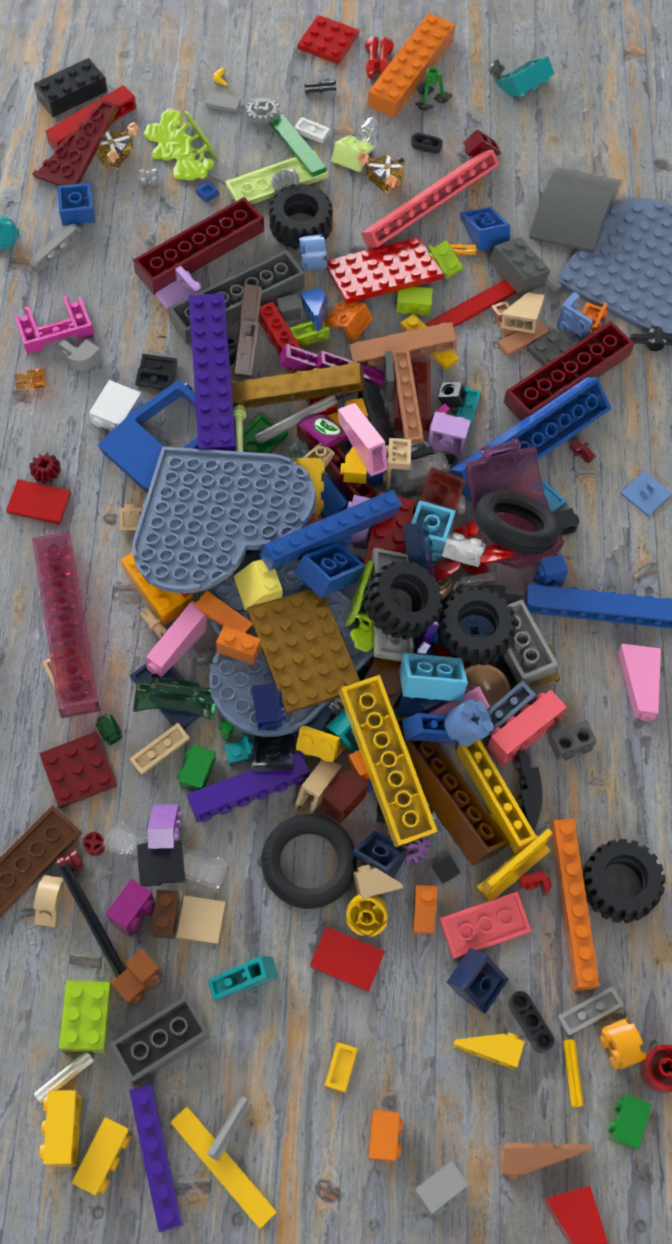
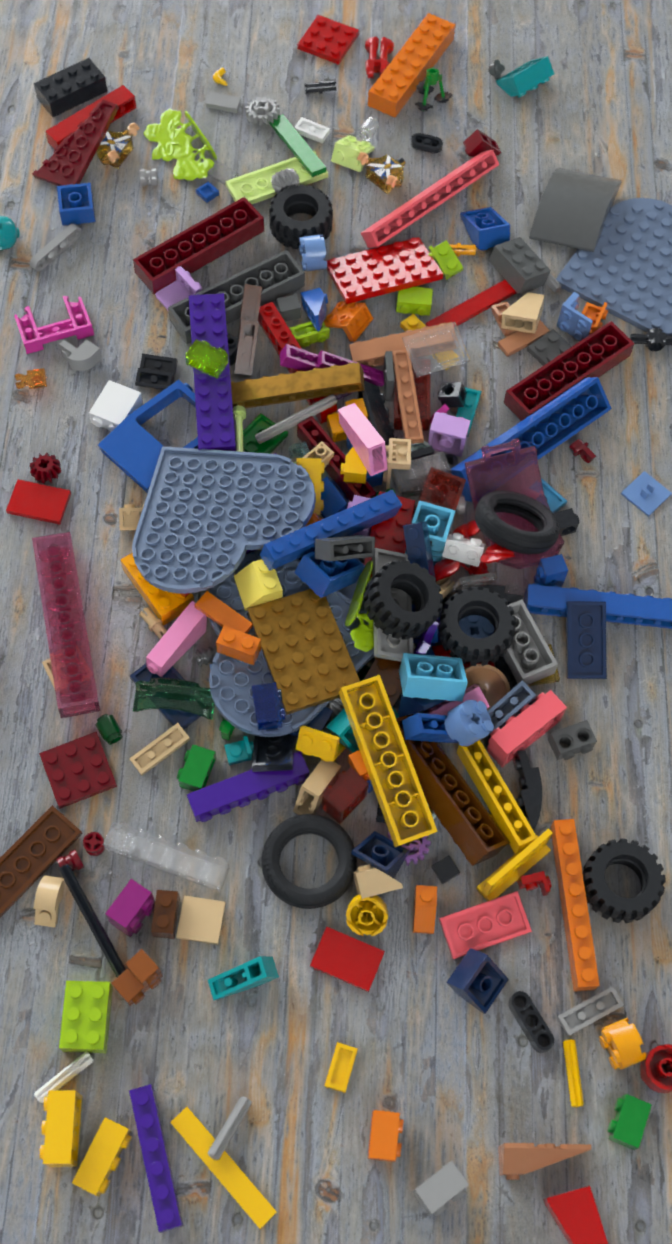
(160, 865): black slope -> none
(160, 1040): dark grey brick -> none
(164, 826): medium lavender brick -> none
(207, 358): none -> clear neon green brick
(324, 430): magenta slope -> none
(344, 547): none -> dark grey brick
(436, 349): none -> clear piece
(498, 1048): yellow slope -> none
(586, 640): none -> dark blue tile
(642, 679): bright pink slope -> none

